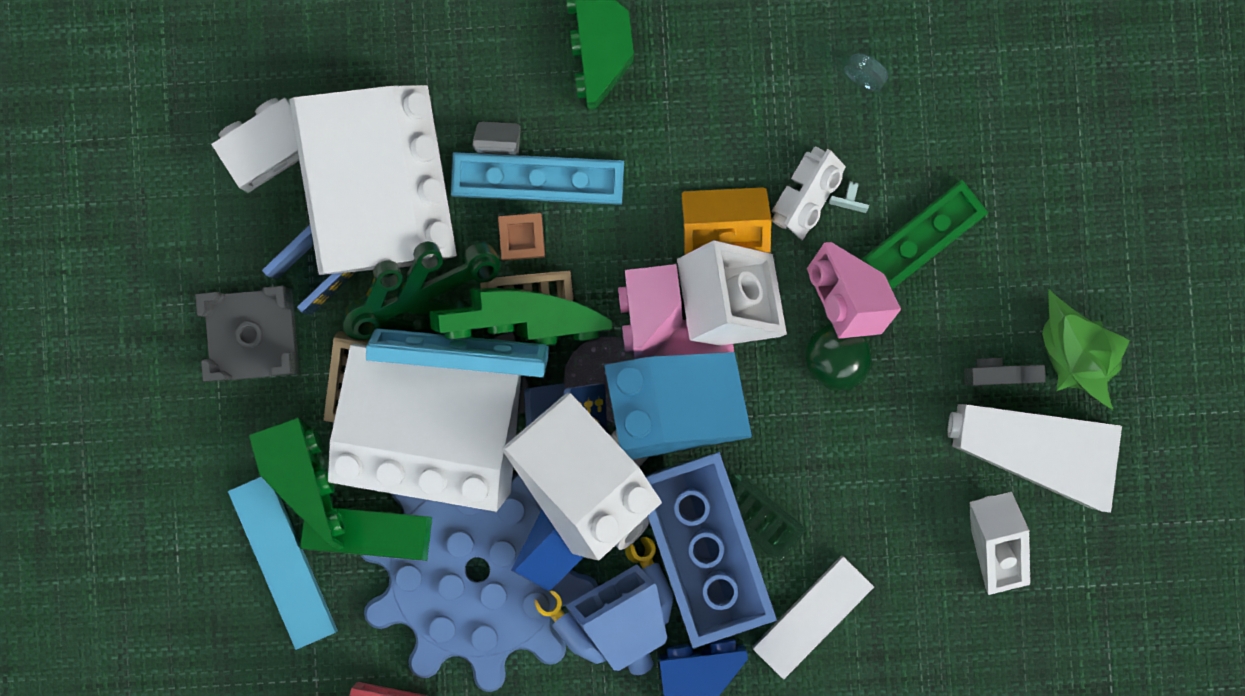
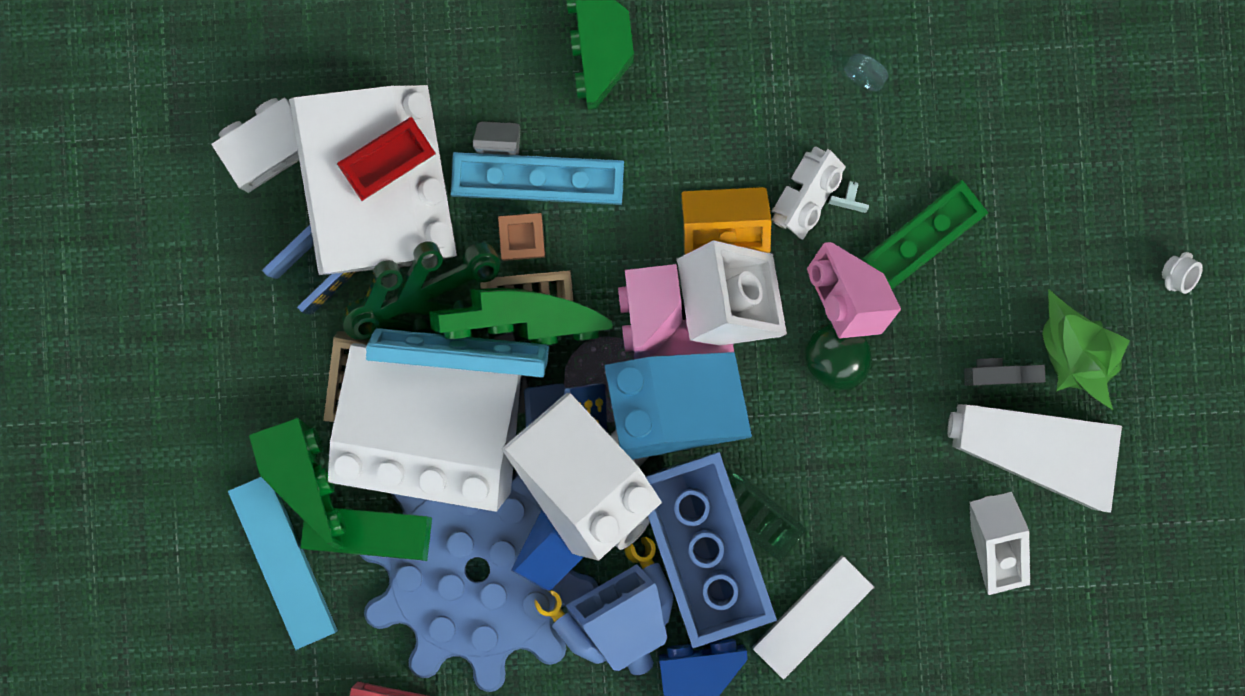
(249, 334): dark grey panel -> none
(386, 158): none -> red tile
(1182, 273): none -> white plate

